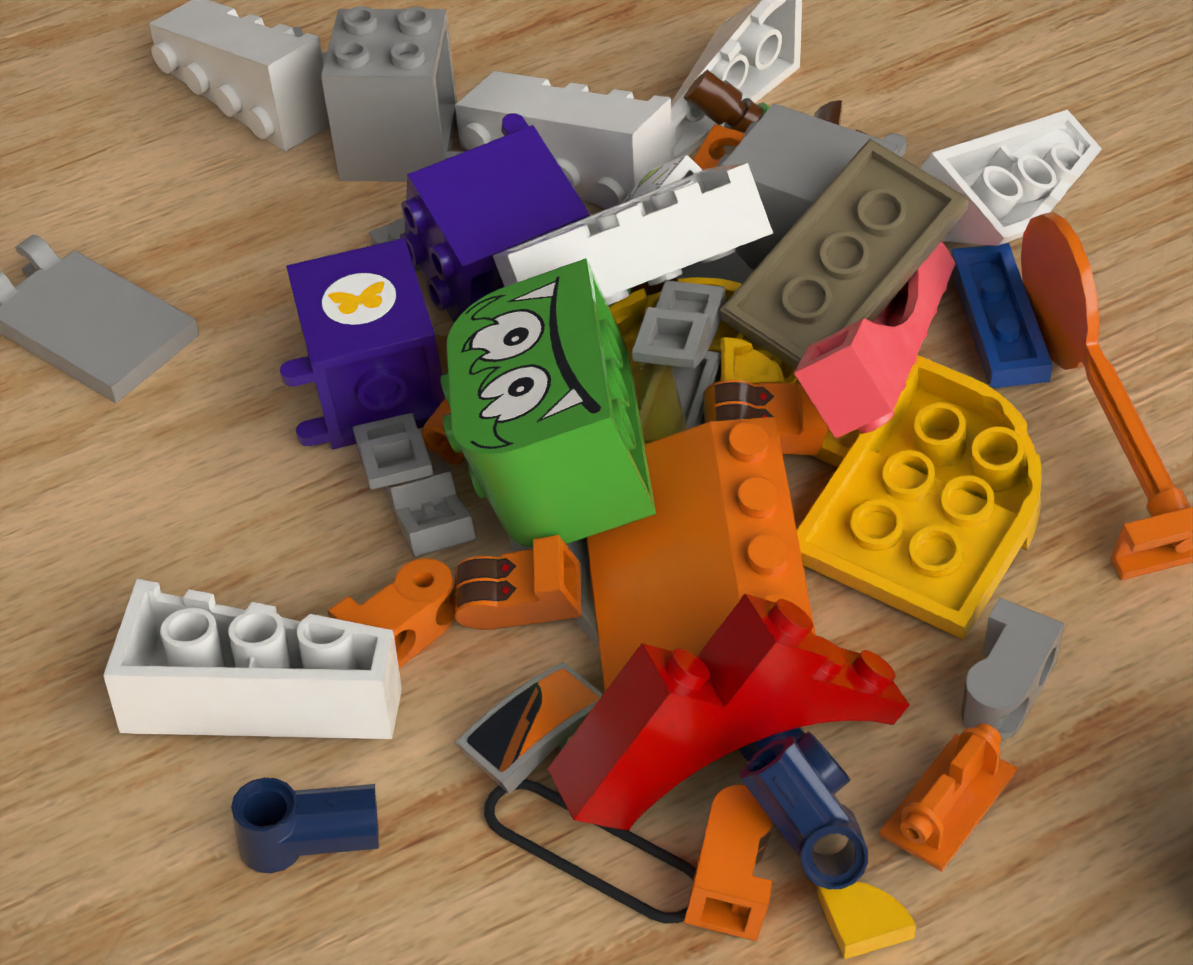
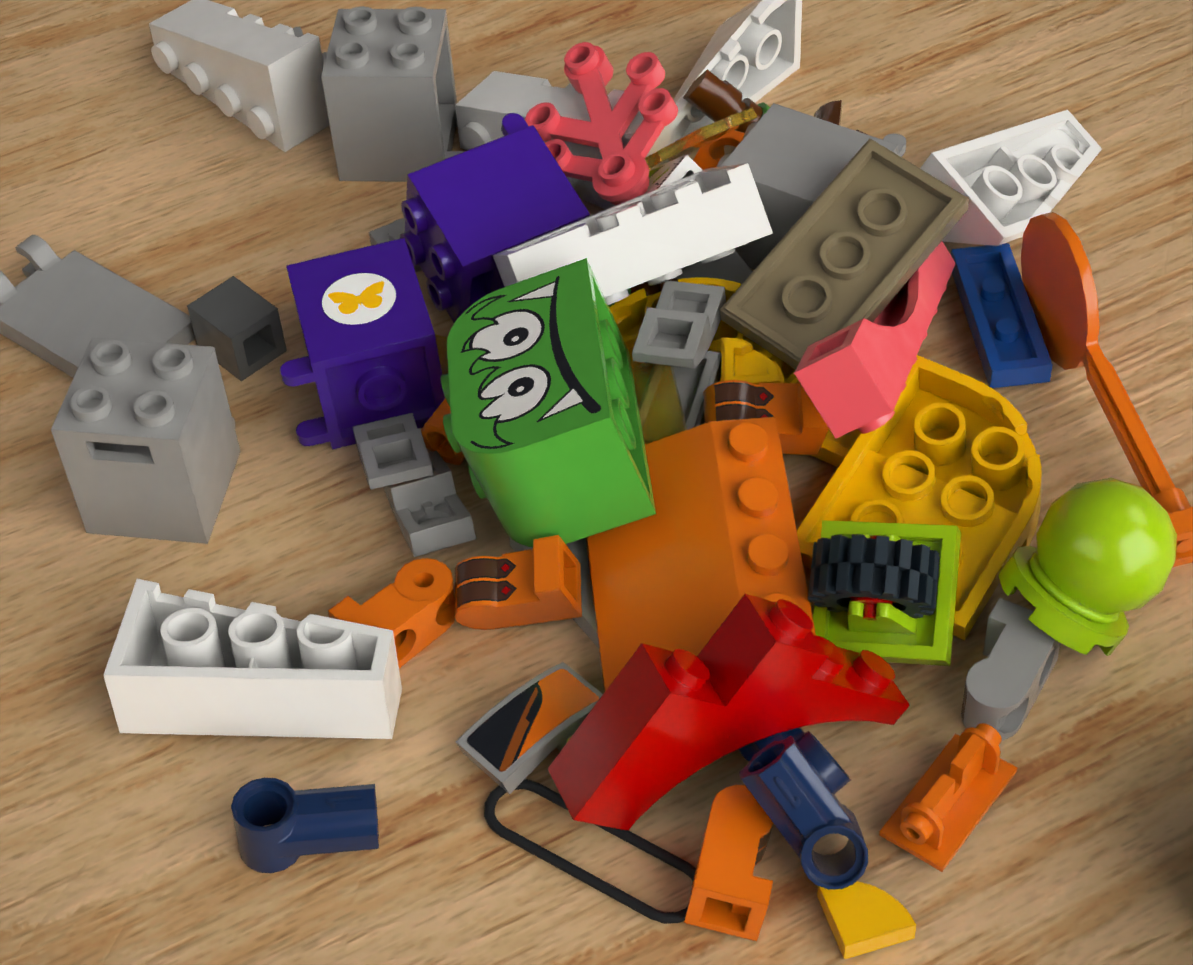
(147, 439): none -> light grey container
(239, 327): none -> dark grey brick
(622, 170): none -> coral plant
(700, 138): none -> clear yellow piece
(887, 589): none -> plate
(1095, 557): none -> lime tile

